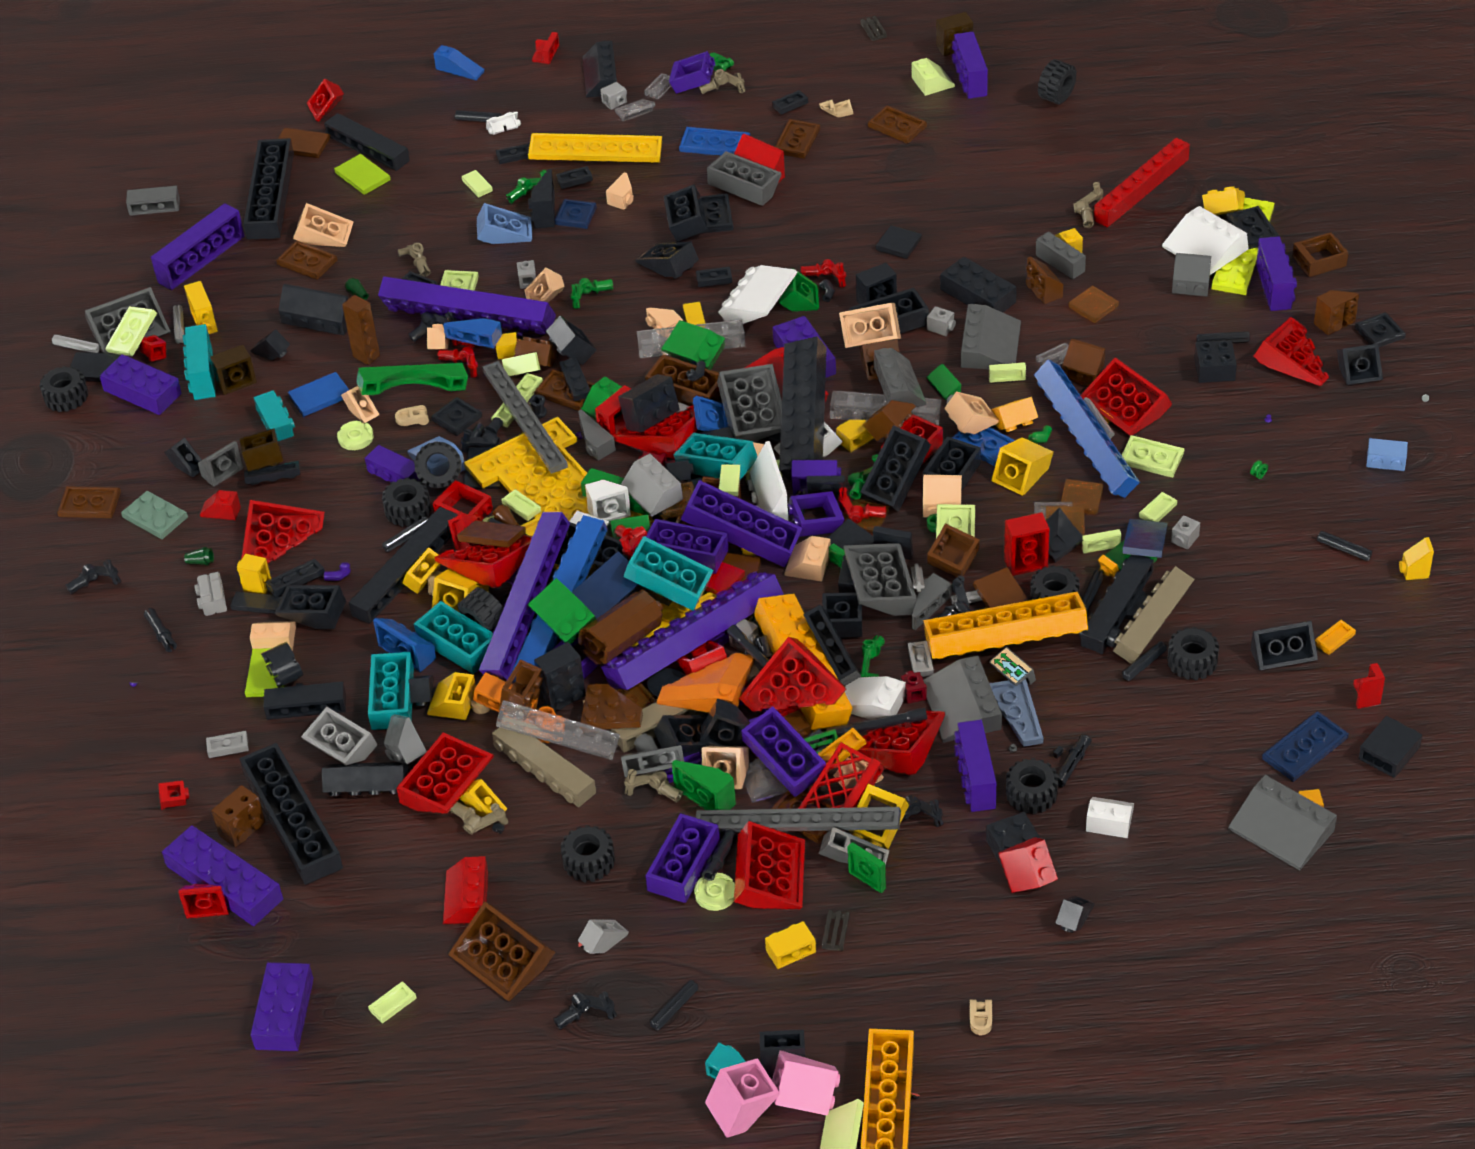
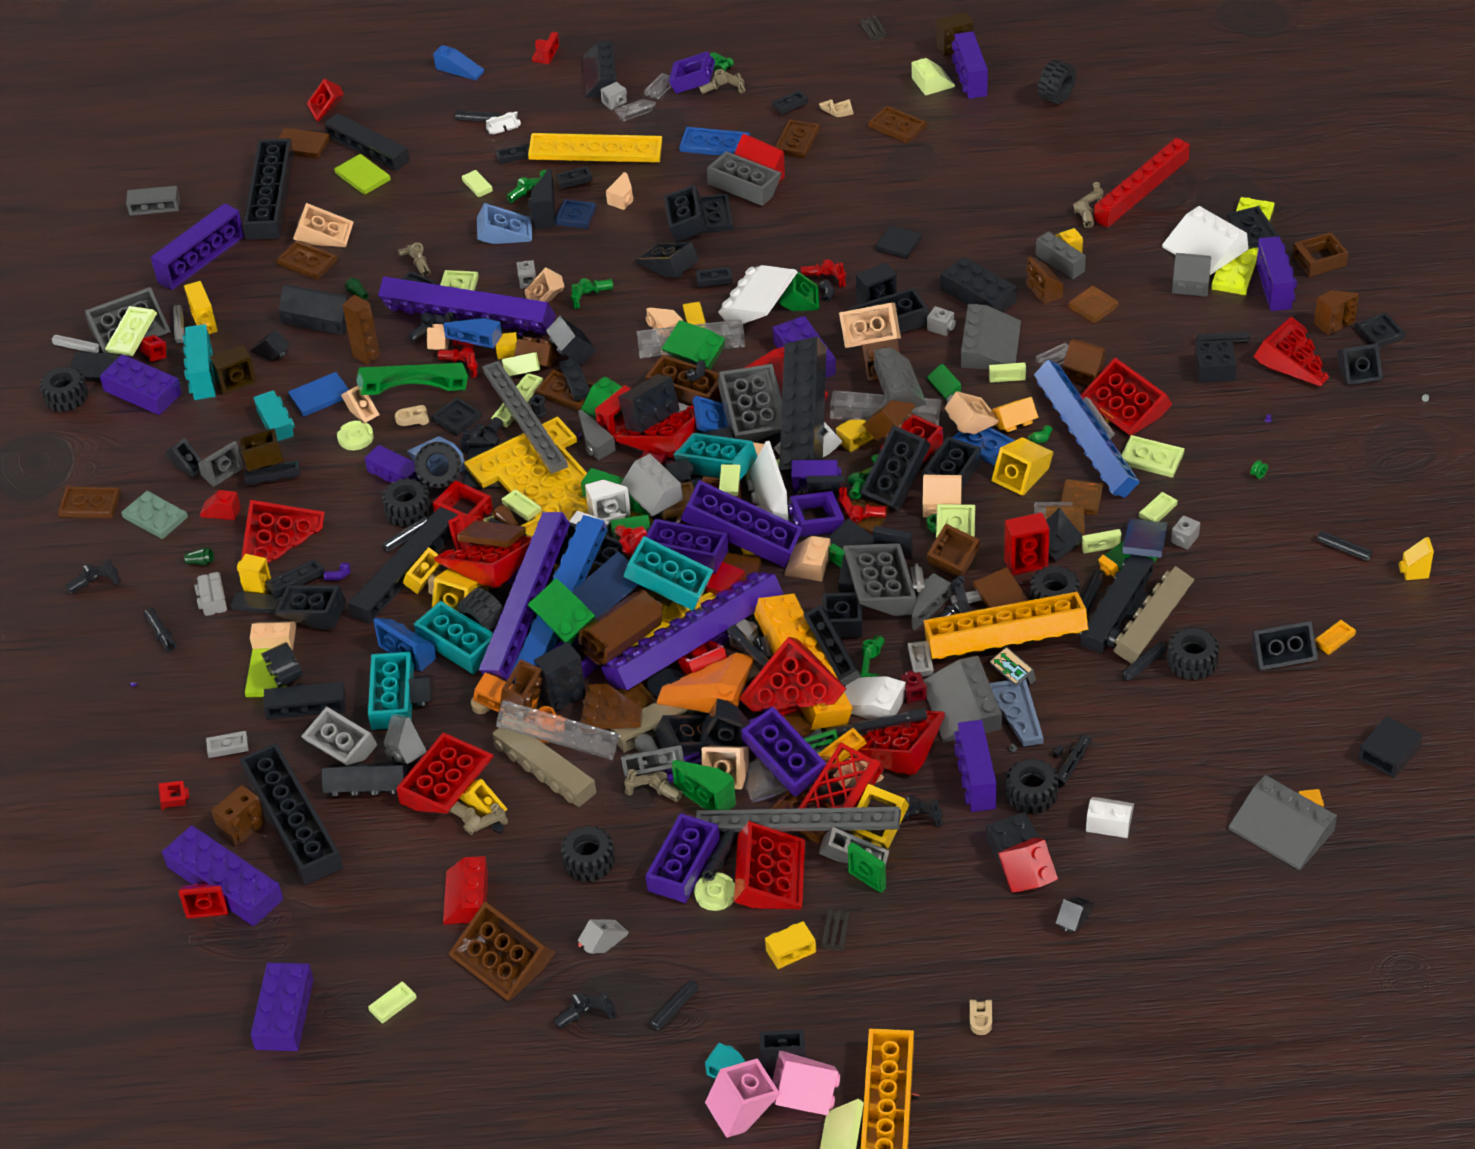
(453, 696): yellow slope -> none
(1224, 201): yellow slope -> none
(1305, 746): dark blue tile -> none
(1370, 687): red panel -> none
(1386, 454): medium blue brick -> none

